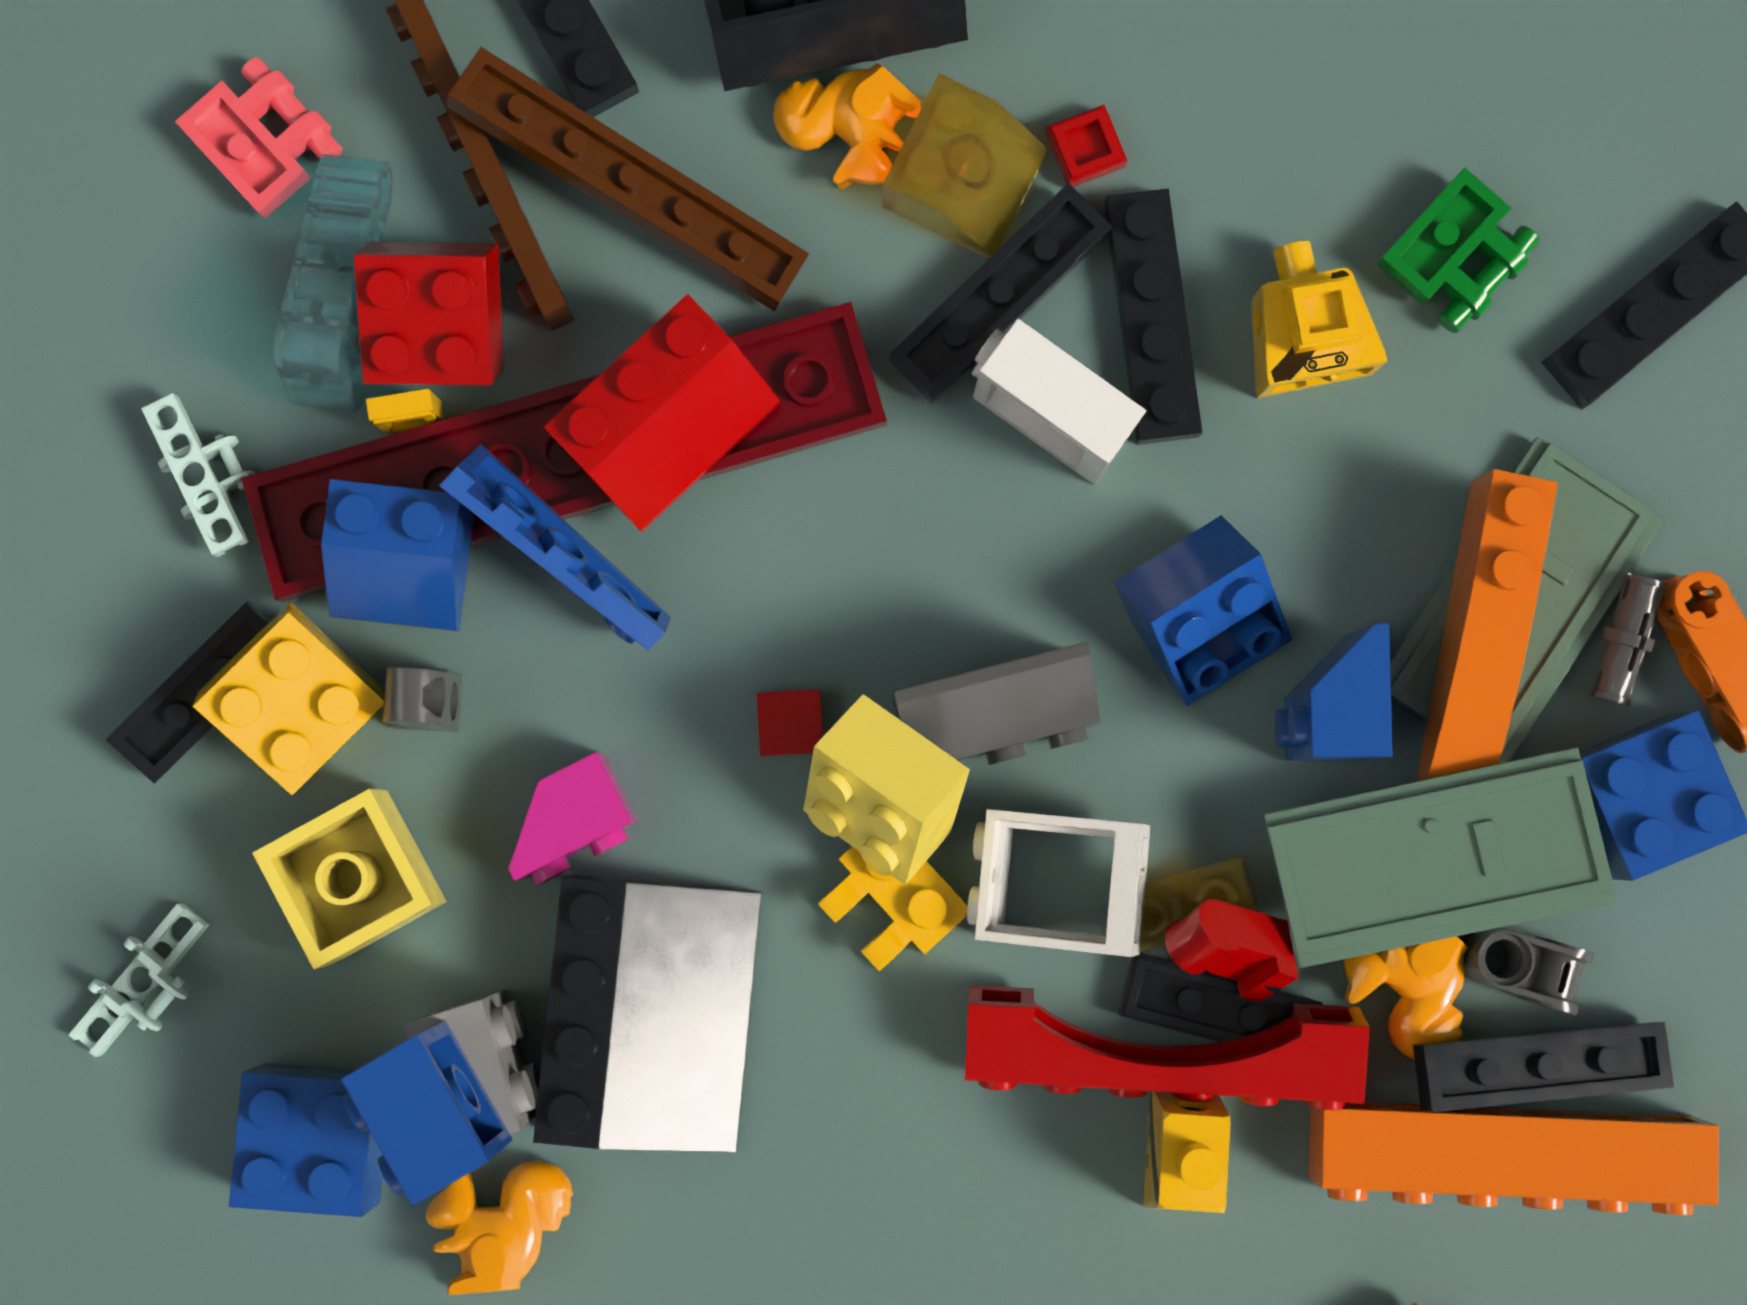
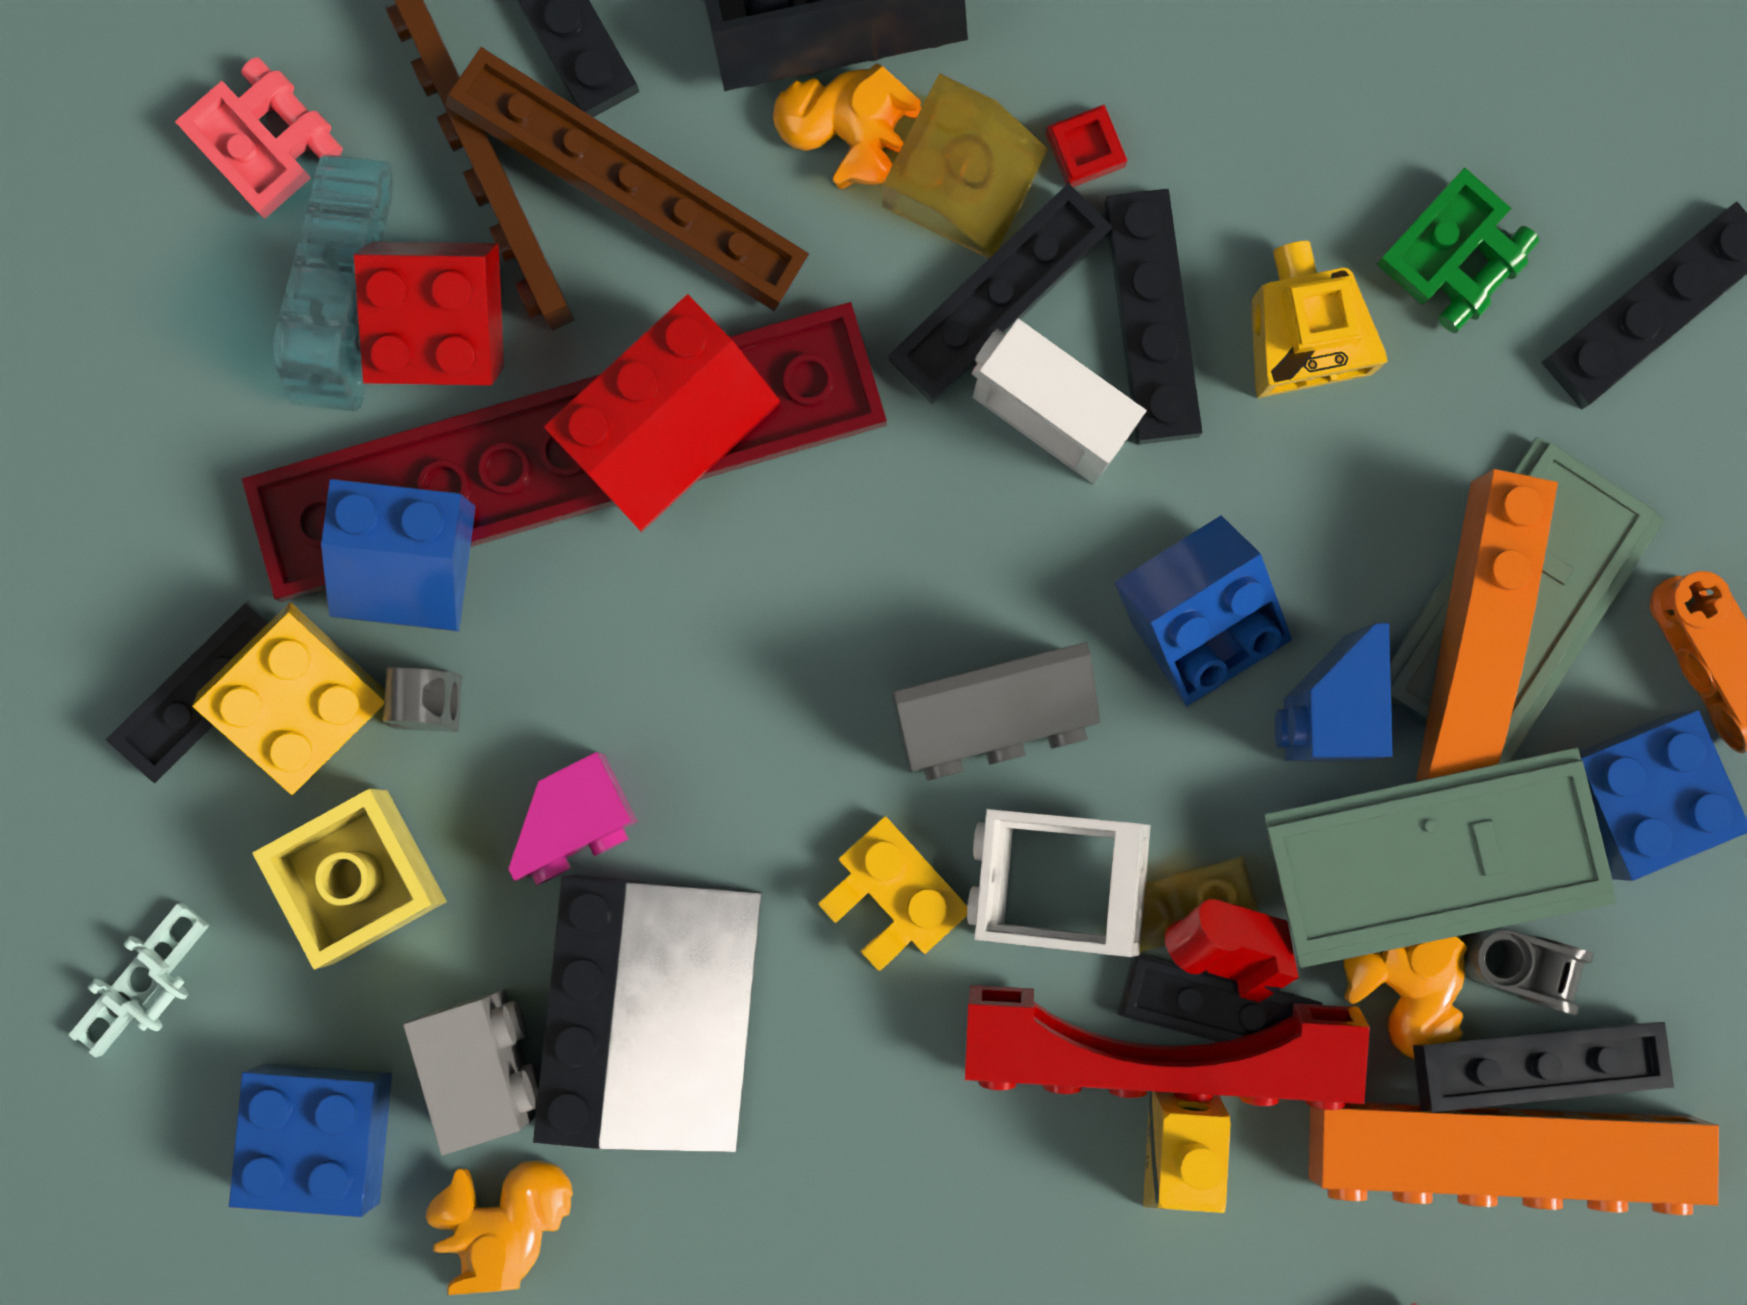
(200, 453): light aqua piece -> none
(404, 410): yellow tile -> none
(425, 1113): blue brick -> none
(545, 537): blue wing -> none
(789, 722): red tile -> none
(883, 789): light yellow brick -> none
(1627, 639): dark grey pin -> none

